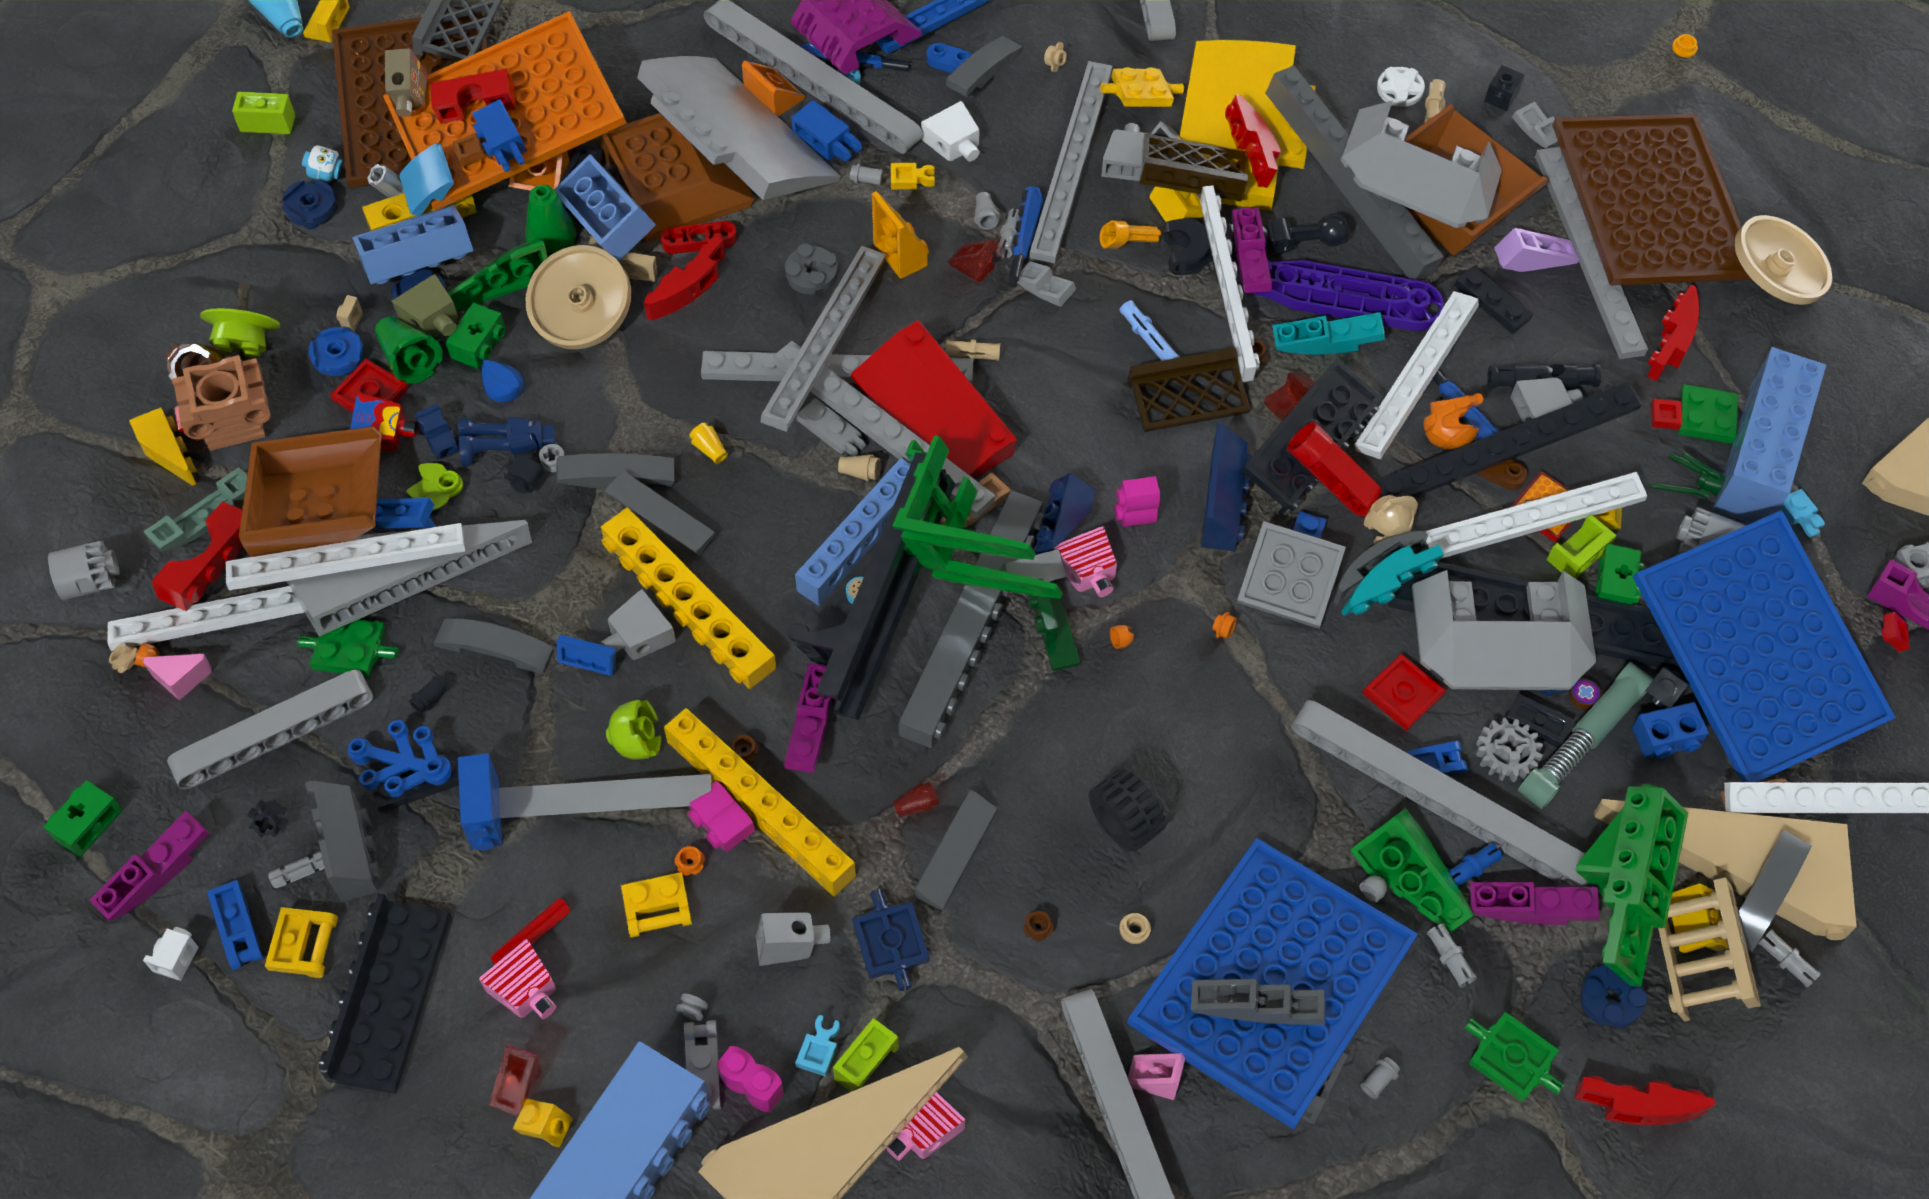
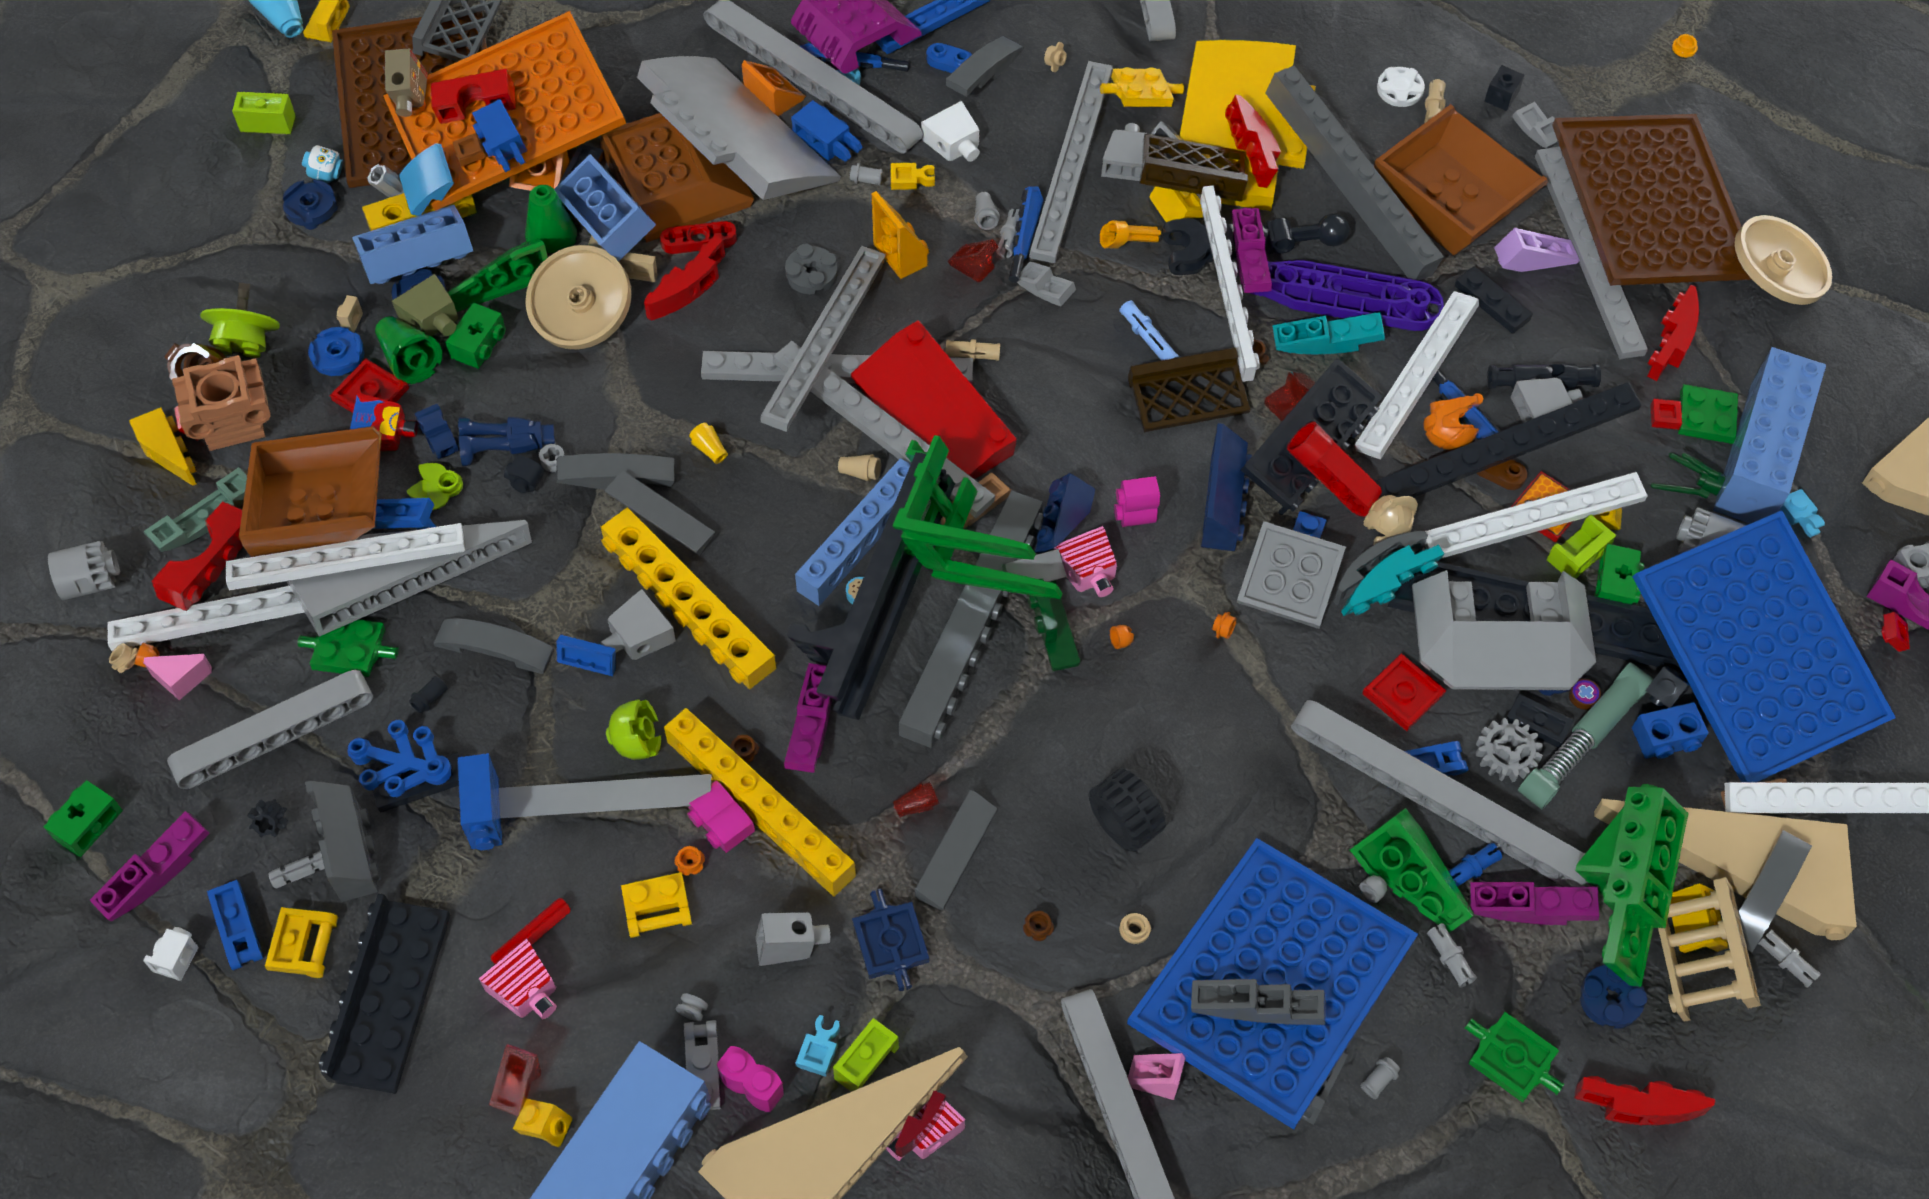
(501, 381): blue piece -> none
(831, 428): light grey hinge -> none
(916, 1130): none -> dark red slope
(1437, 187): light grey slope -> none

